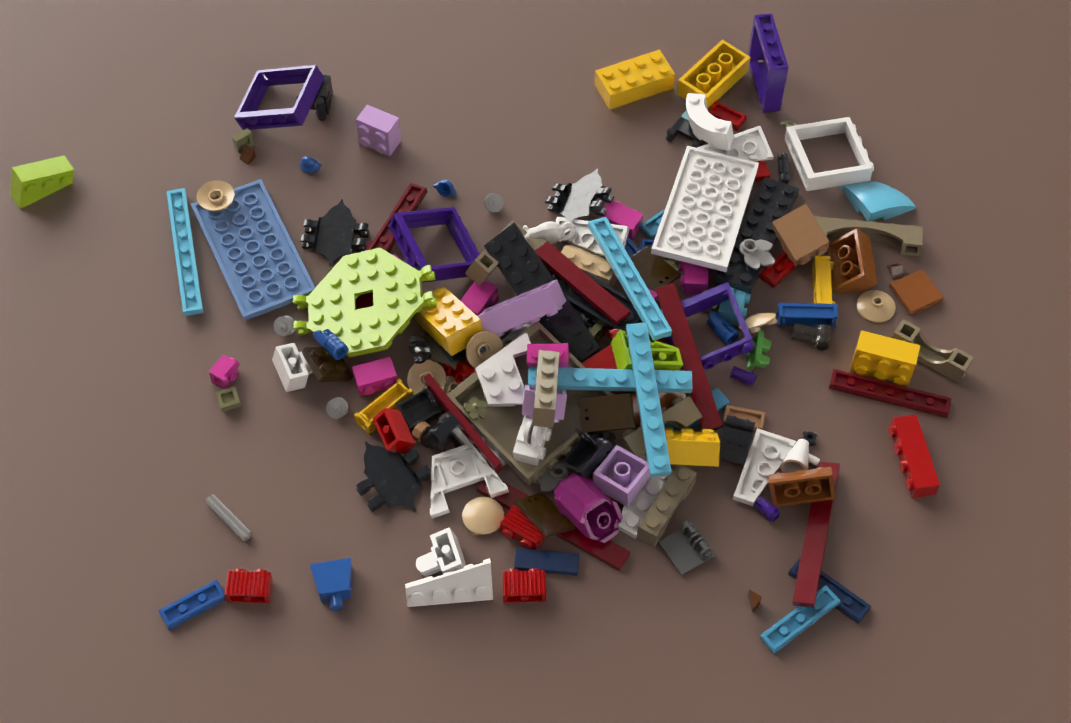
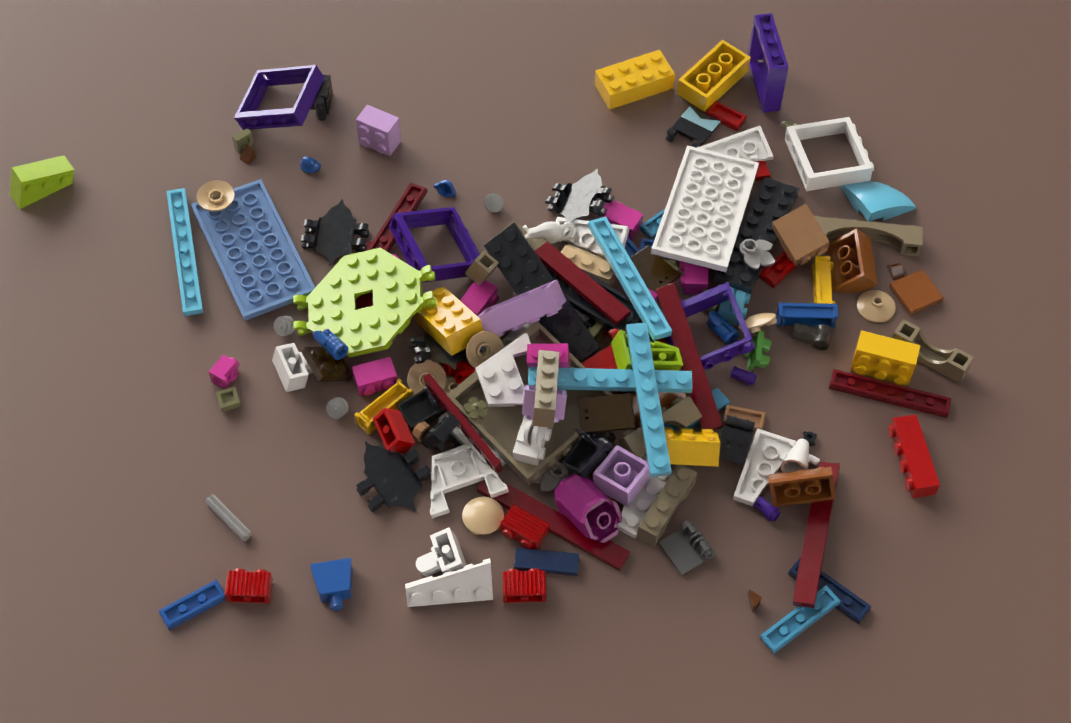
(544, 514): dark brown container -> none
(707, 127): white brick -> none
(783, 168): black axle -> none

